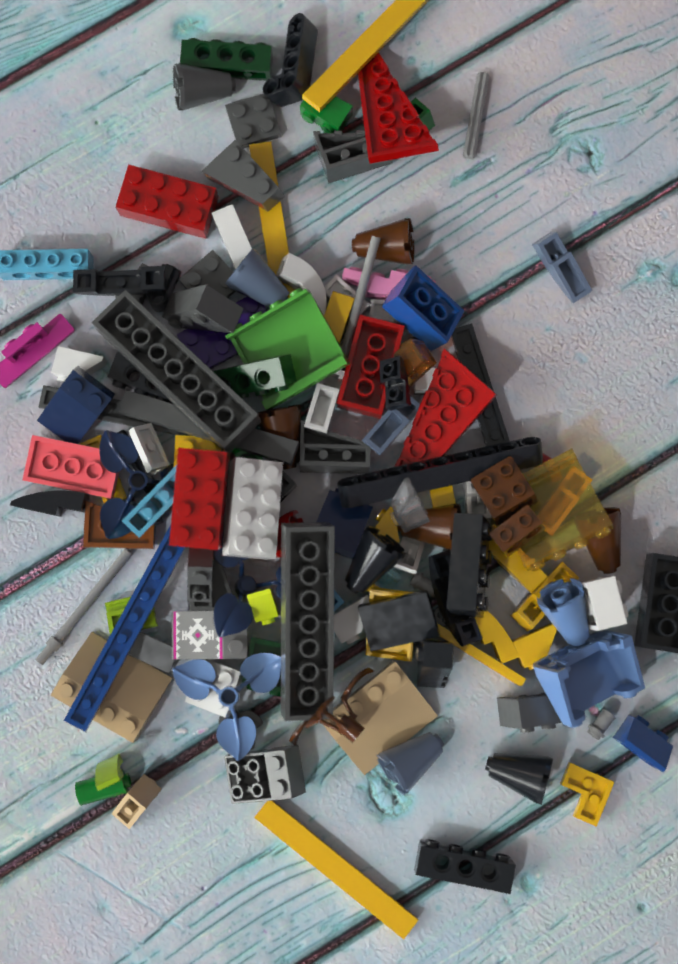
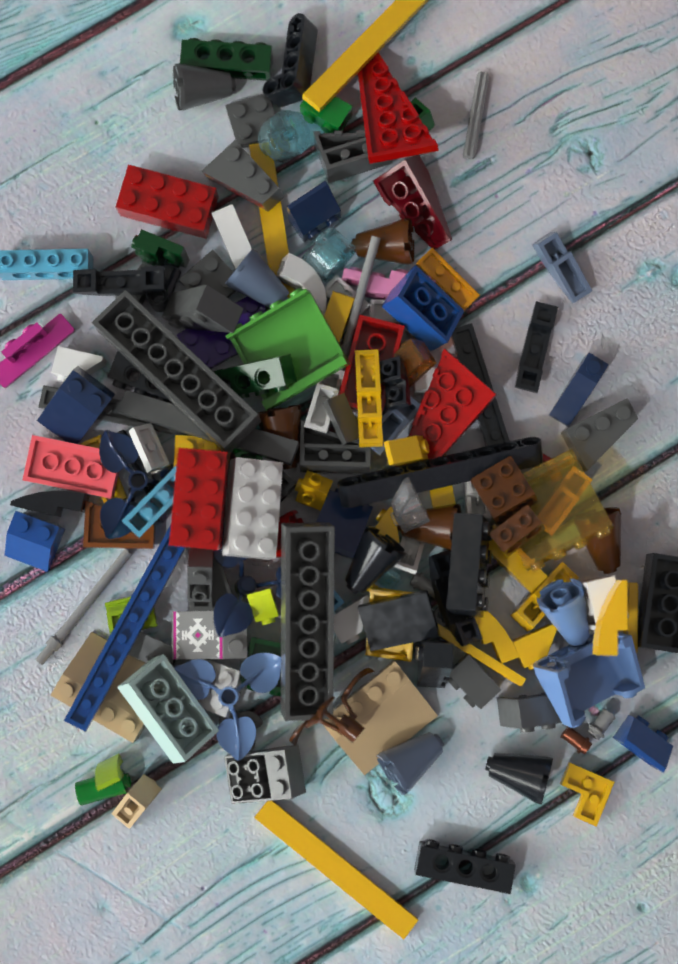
(32, 541): none -> blue slope
(155, 250): none -> dark green plate
(181, 727): none -> light aqua brick
(284, 136): none -> clear light blue brick
(313, 490): none -> yellow brick
(314, 212): none -> dark blue slope
(329, 254): none -> clear light blue brick
(342, 418): none -> dark grey slope
(368, 398): none -> yellow slope
(406, 450): none -> yellow slope
(413, 195): none -> dark red wedge
(448, 279): none -> light orange tile
(473, 682): none -> dark grey brick
(535, 347): none -> black slope
(576, 740): none -> copper pin
(578, 389): none -> dark blue slope
(599, 432): none -> dark grey wedge
(611, 618): none -> yellow slope
(632, 591): none -> yellow tile

